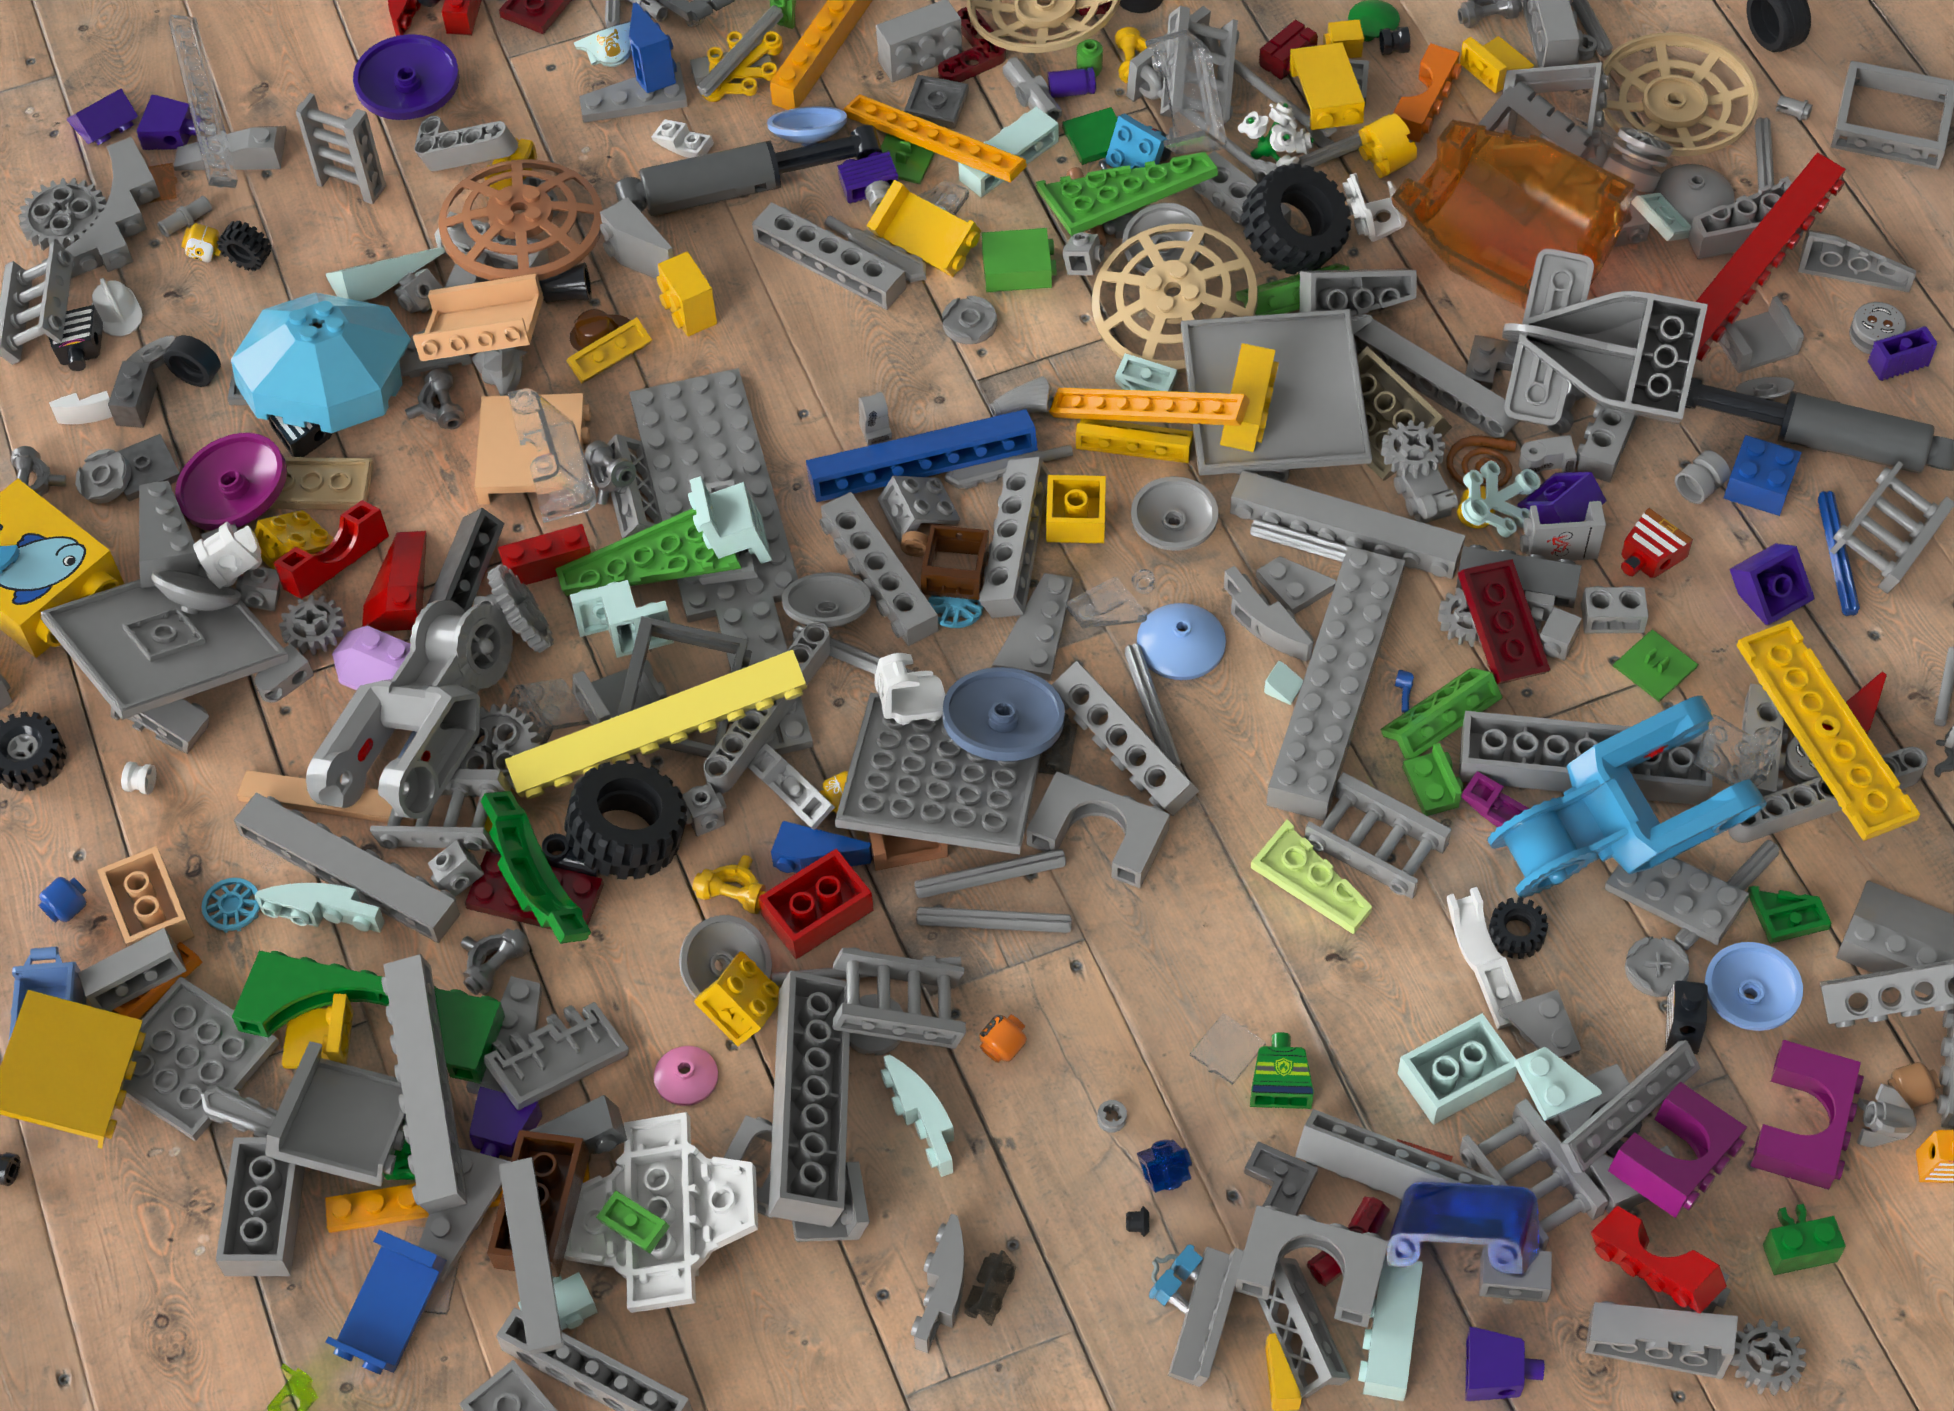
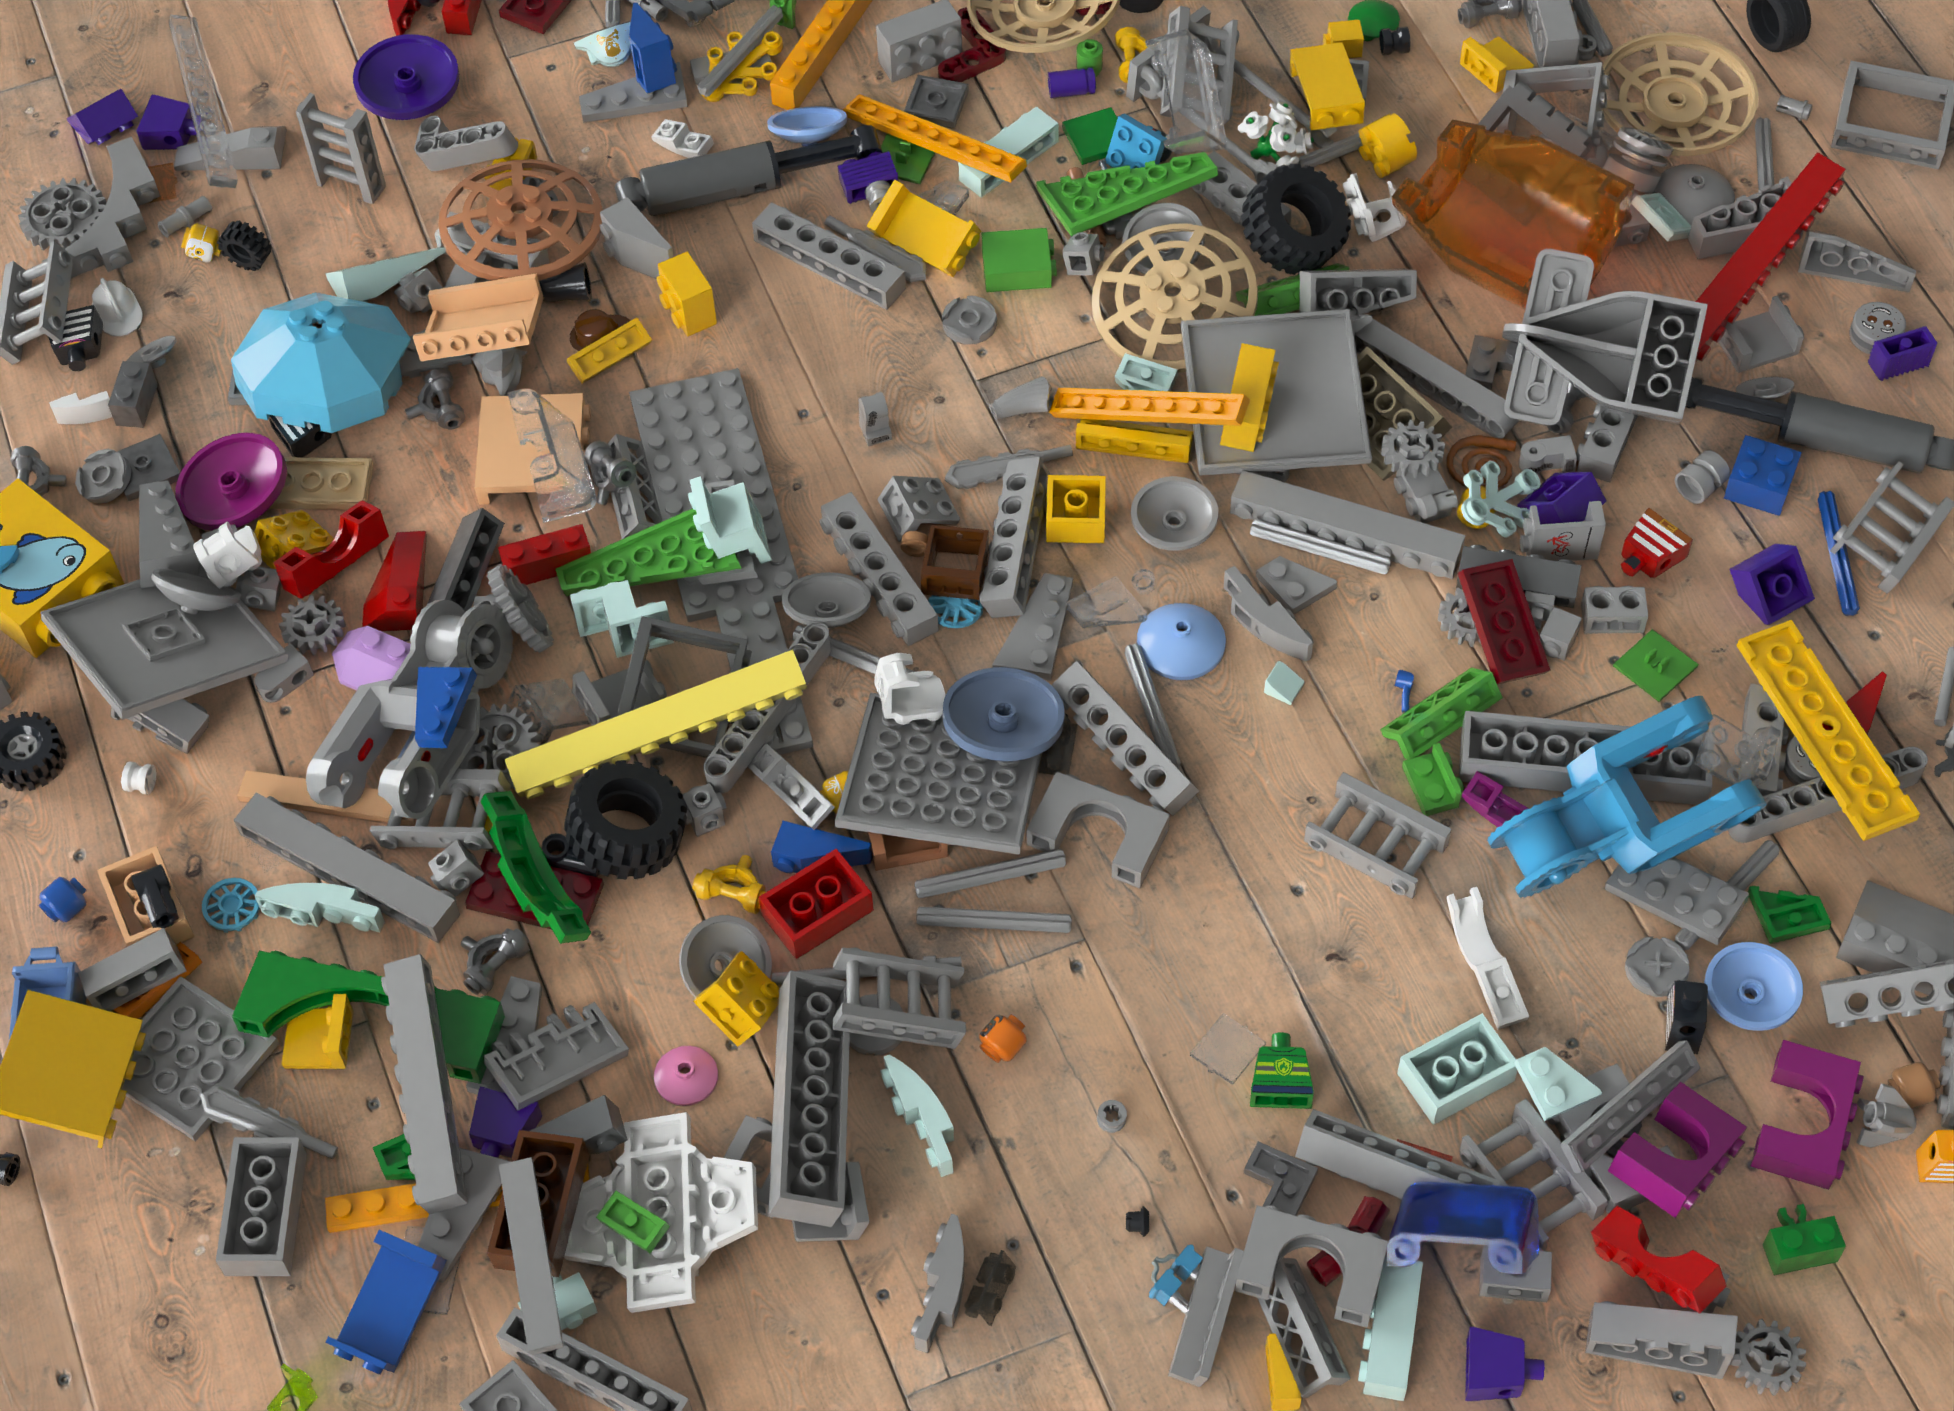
(154, 890): none -> black piece
(192, 361): black tyre -> none
(339, 1120): light grey panel -> none
(440, 702): none -> blue wing
(922, 455): blue brick -> none
(1030, 89): light grey piece -> none
(1165, 1165): clear blue brick -> none
(1276, 53): dark red brick -> none
(1299, 870): yellowish green wing -> none
(1335, 684): light grey brick -> none
(1436, 71): orange arch -> none
(1520, 912): black tyre -> none
(1544, 1023): light grey wing -> none

